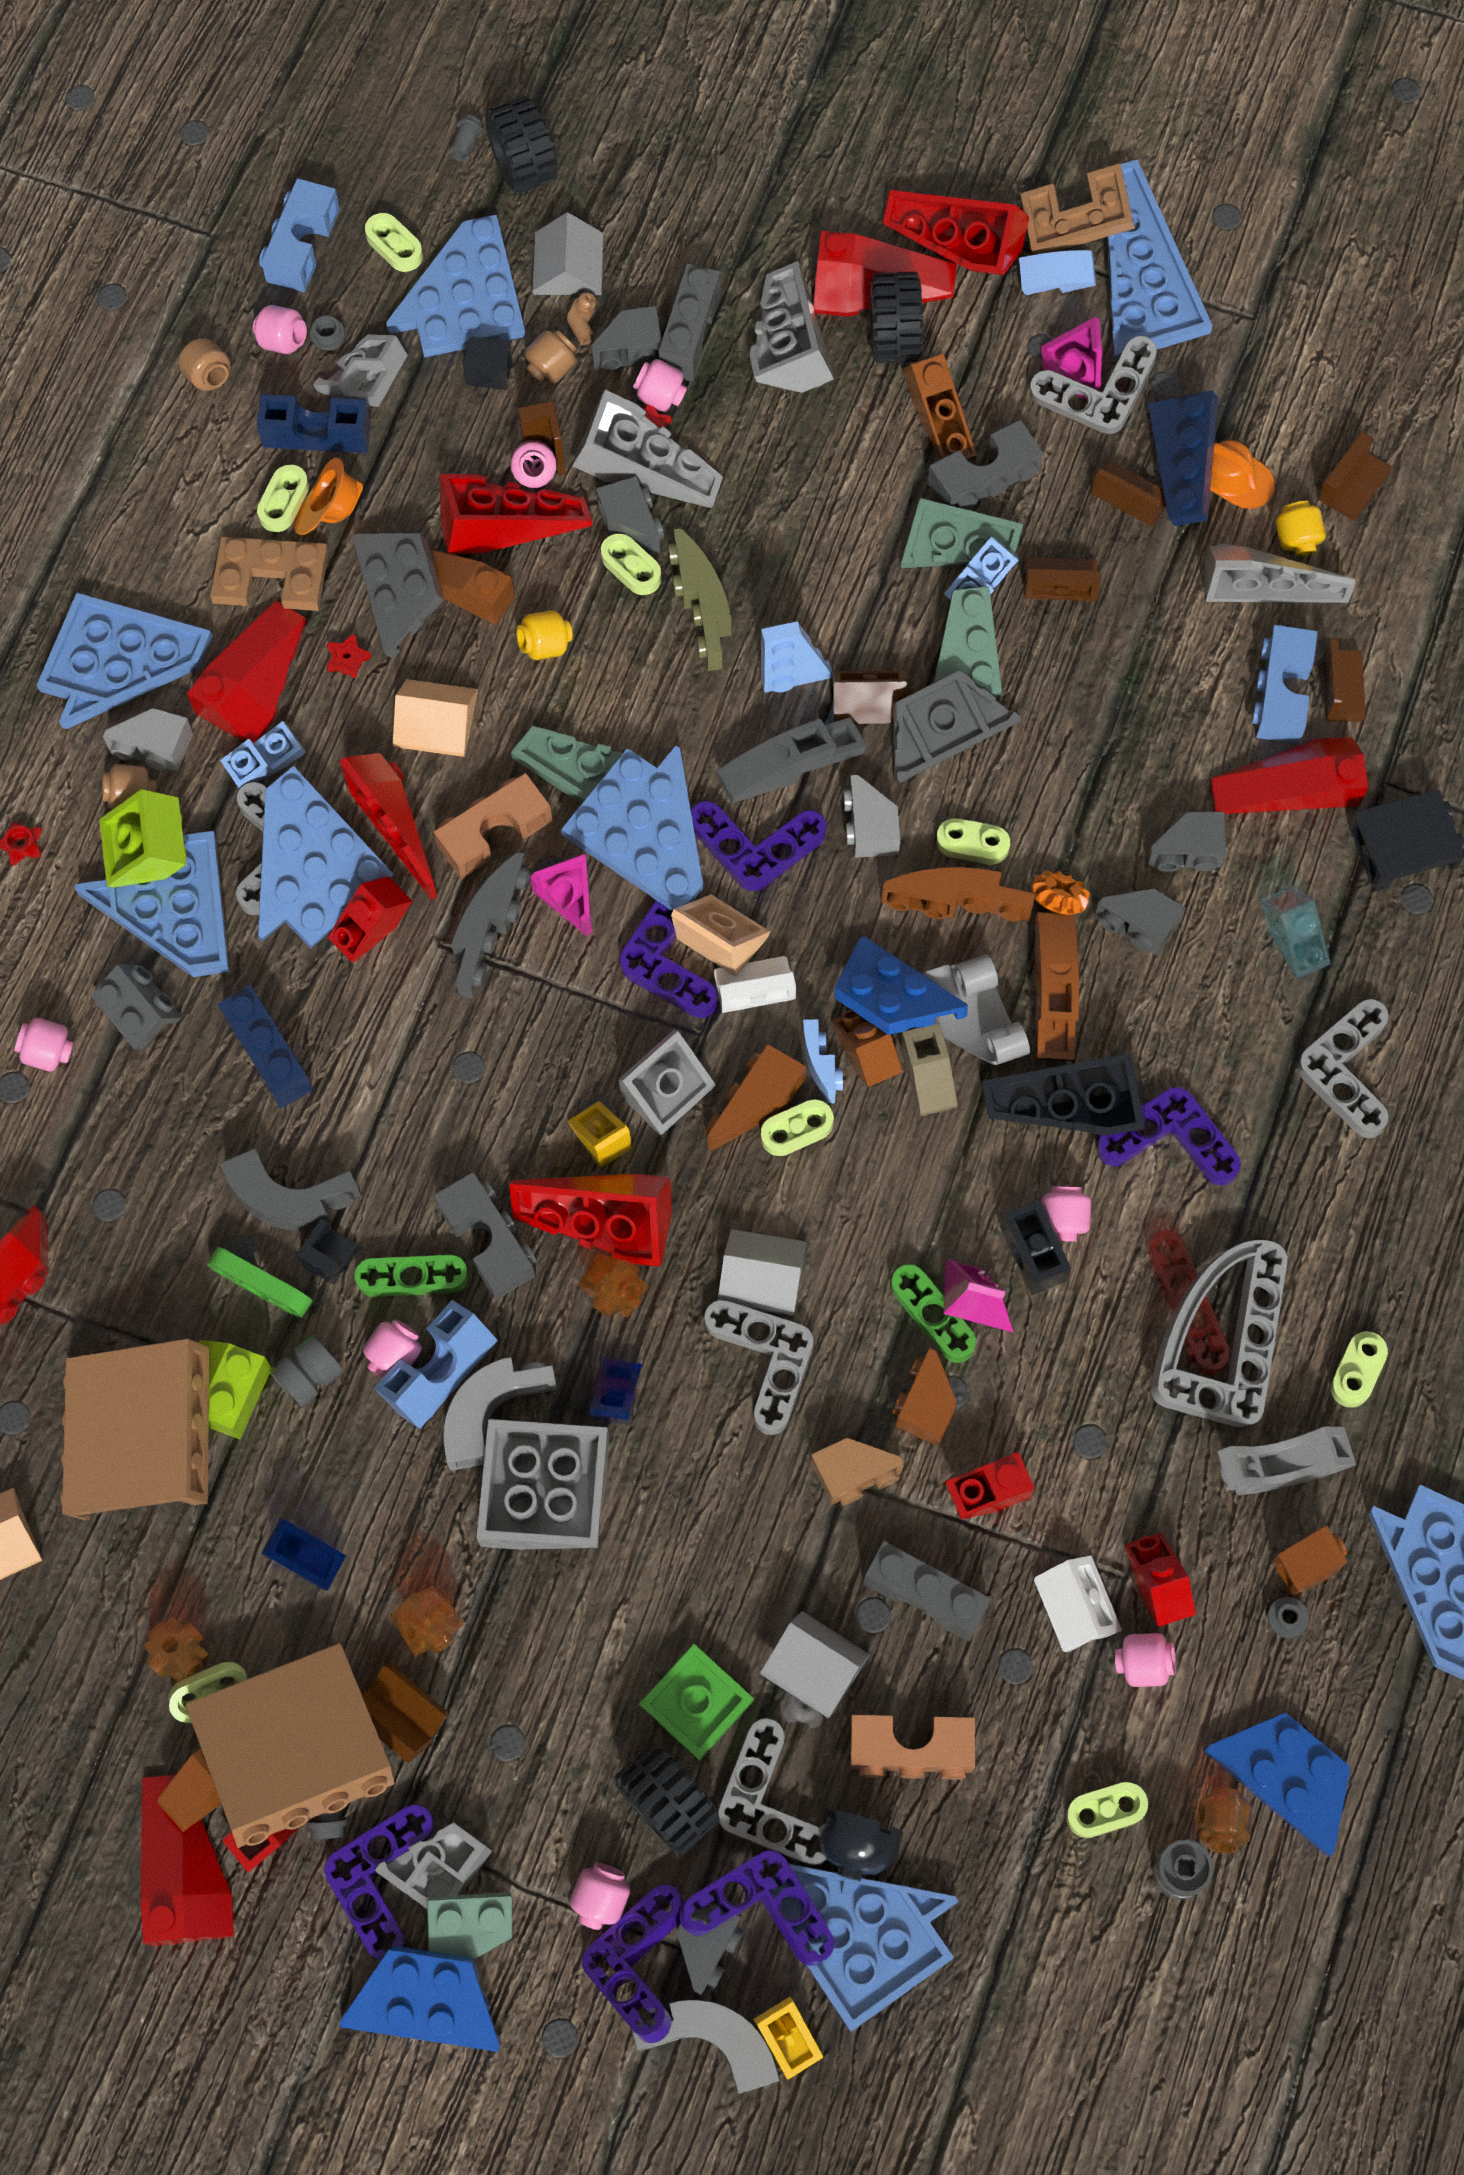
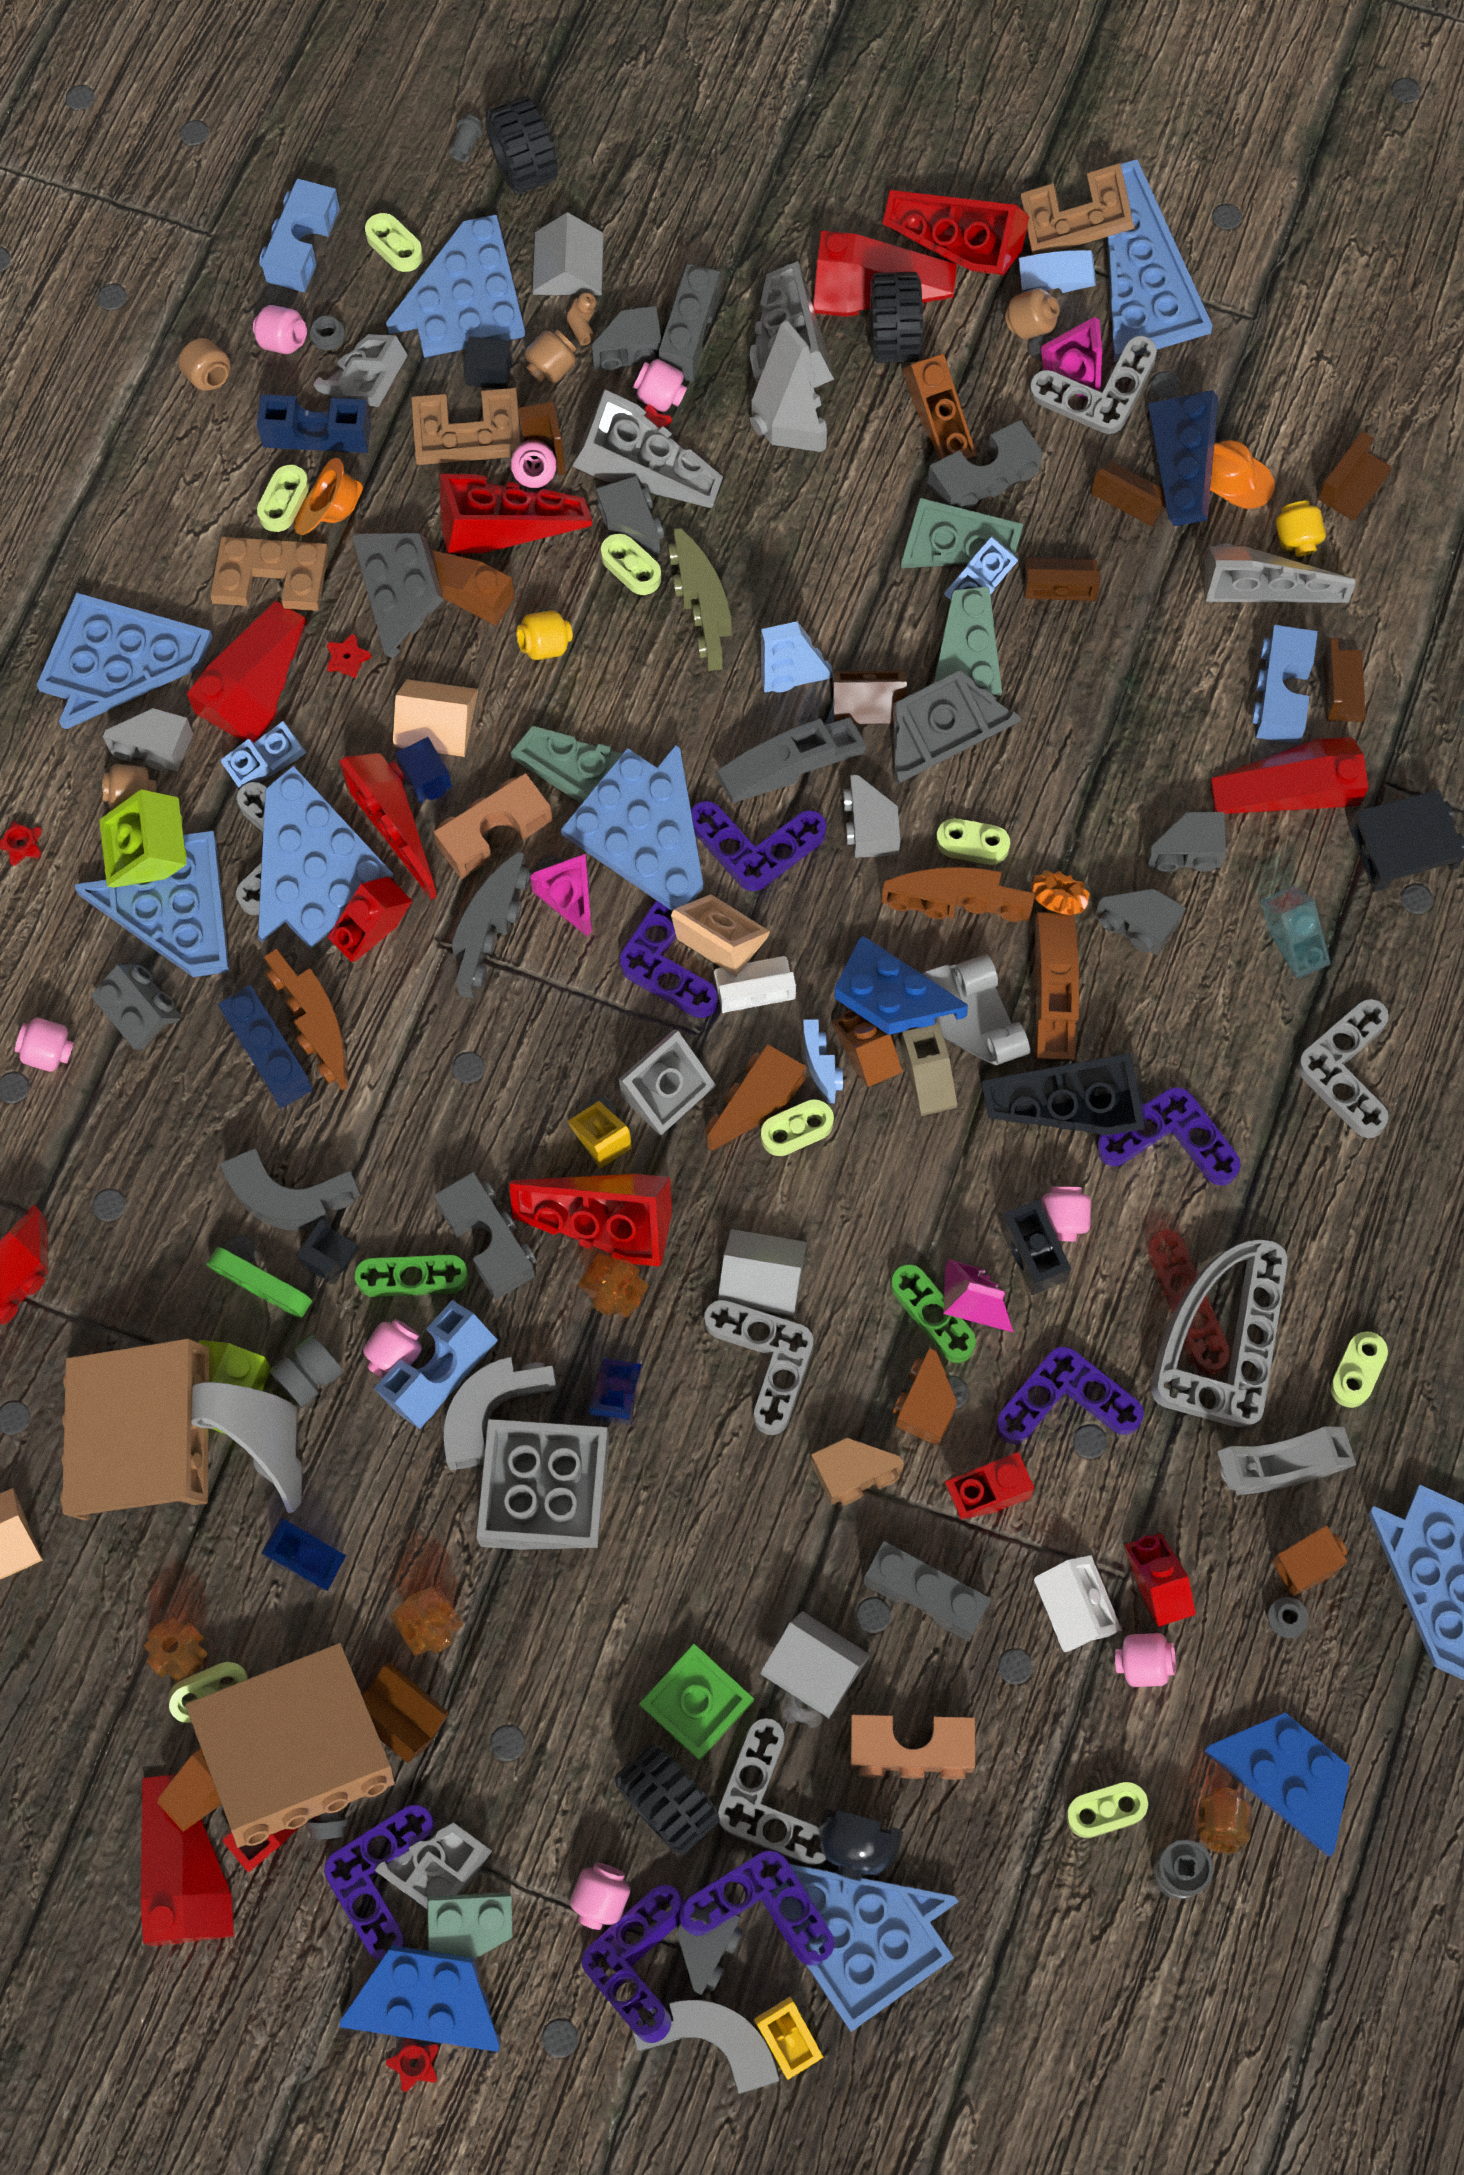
(259, 1424): none -> light grey panel
(316, 1019): none -> dark orange slope
(409, 2074): none -> red plate
(424, 770): none -> clear blue brick
(444, 442): none -> medium nougat plate
(785, 397): none -> light grey wedge
(1032, 313): none -> medium nougat head
(1072, 1385): none -> dark purple beam

